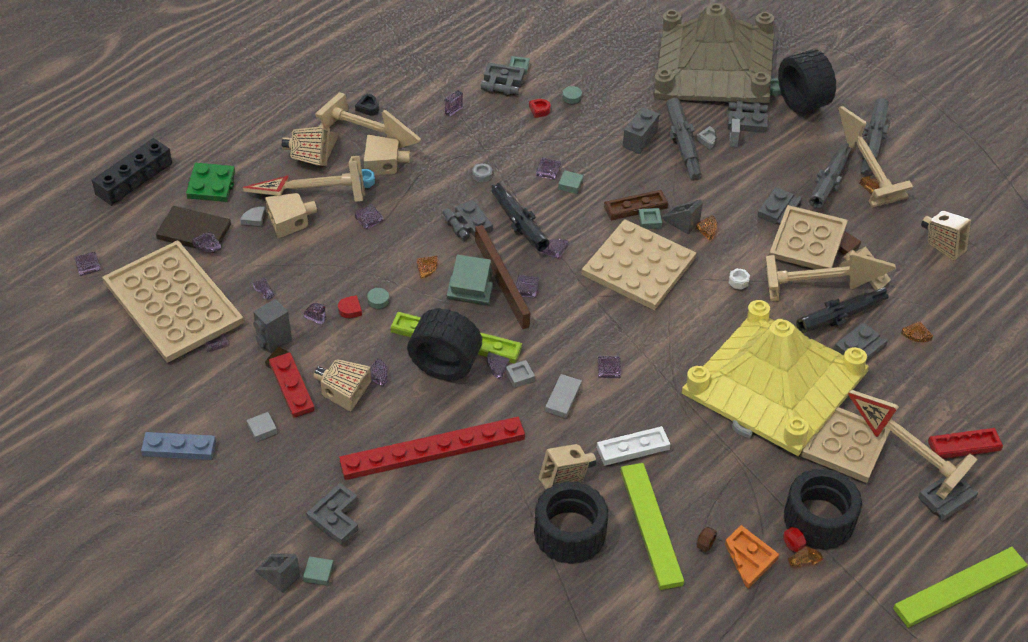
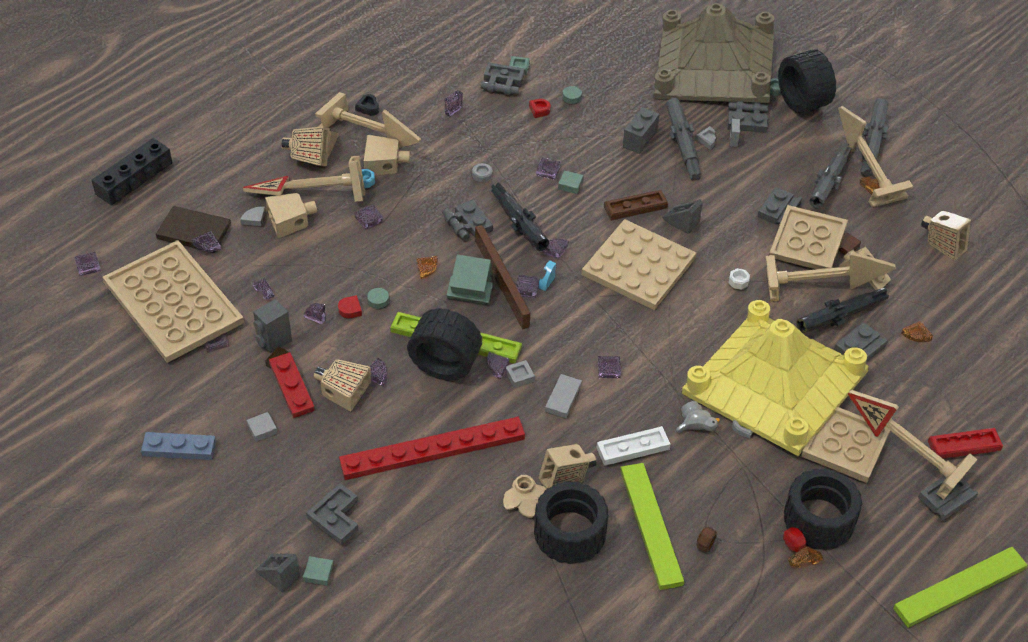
(211, 182): green plate -> none
(522, 498): none -> tan plate
(549, 276): none -> medium azure tile
(650, 218): sand green tile -> none
(696, 418): none -> light grey animal
(708, 227): clear orange tile -> none
(750, 555): orange wing -> none

